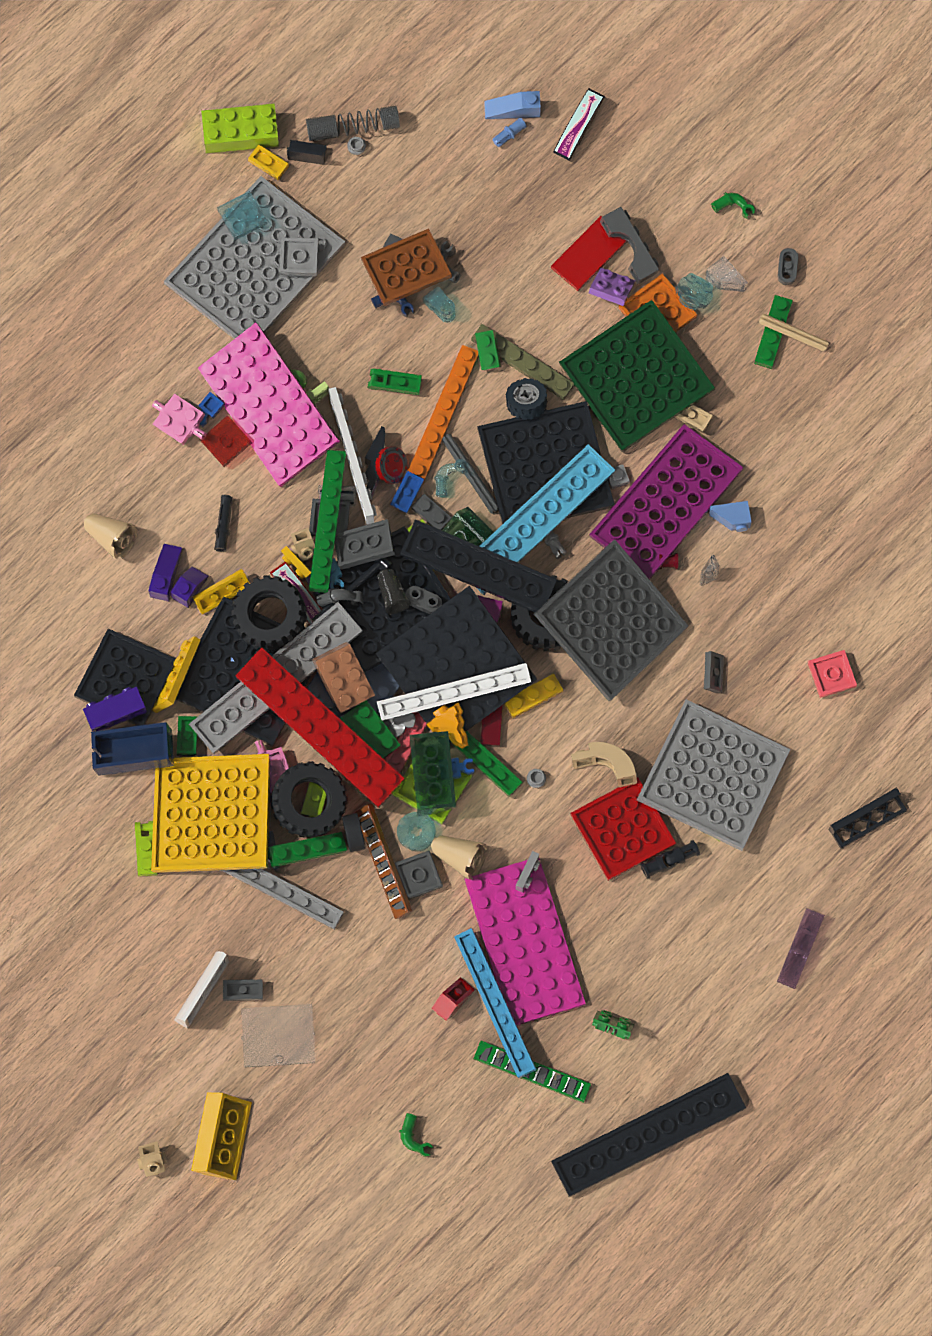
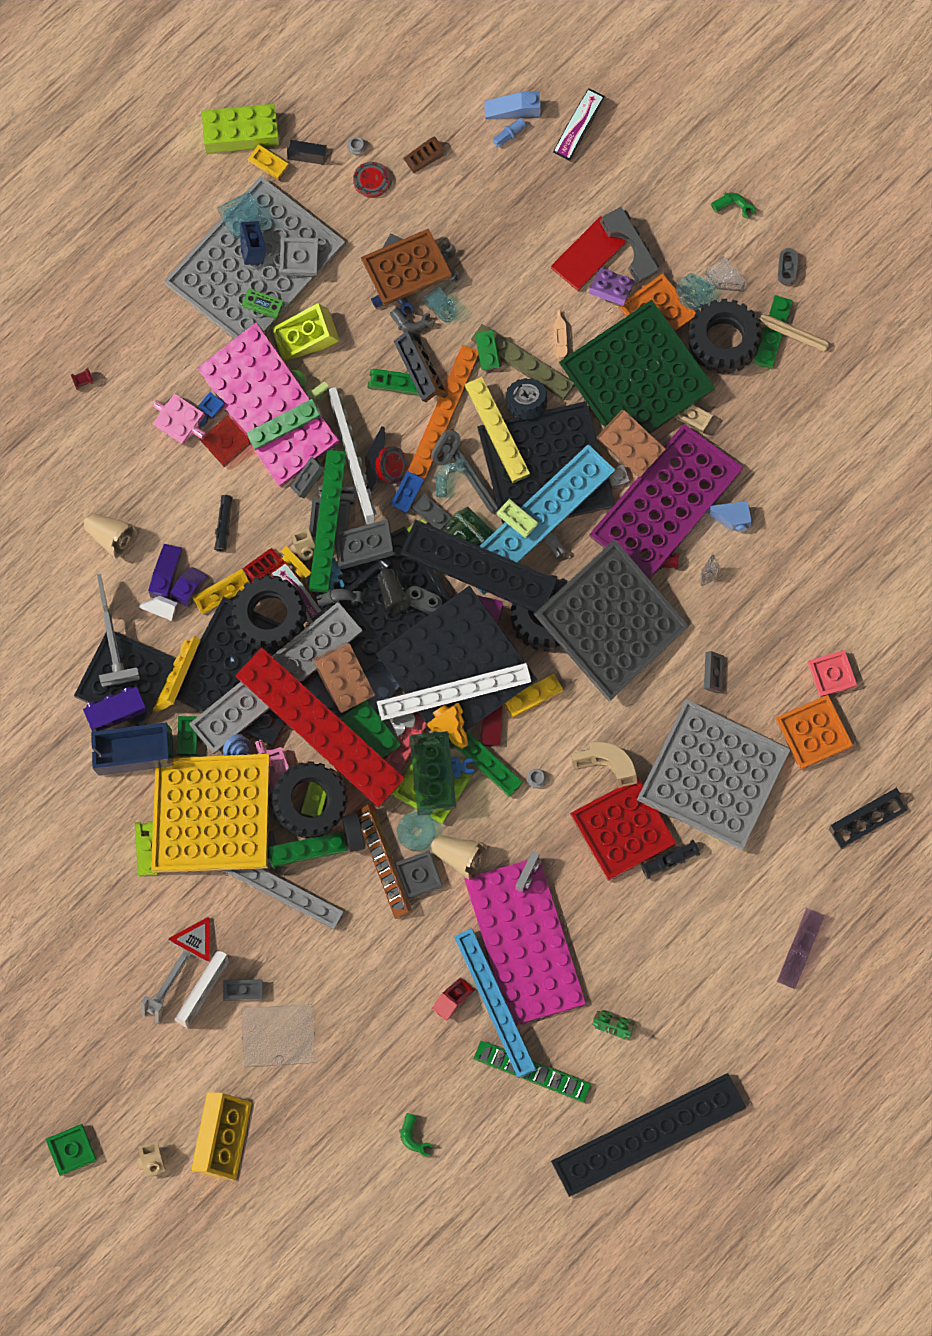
(71, 1150): none -> green plate
(82, 378): none -> dark red bush
(118, 675): none -> light grey piece
(161, 607): none -> white tile
(194, 941): none -> light grey piece
(236, 745): none -> medium blue plate
(252, 243): none -> dark blue slope
(253, 565): none -> red slope
(262, 303): none -> bright green tile
(284, 424): none -> plate
(306, 333): none -> neon yellow slope
(307, 477): none -> dark grey plate
(326, 126): dark grey piece -> none
(371, 179): none -> tile
(406, 325): none -> dark grey piece
(420, 366): none -> black fence
(427, 159): none -> reddish brown slope
(446, 447): none -> dark grey plate
(497, 430): none -> light yellow plate
(517, 518): none -> yellowish green plate
(560, 337): none -> light nougat piece
(630, 443): none -> nougat brick
(724, 313): none -> black tyre
(814, 732): none -> orange plate

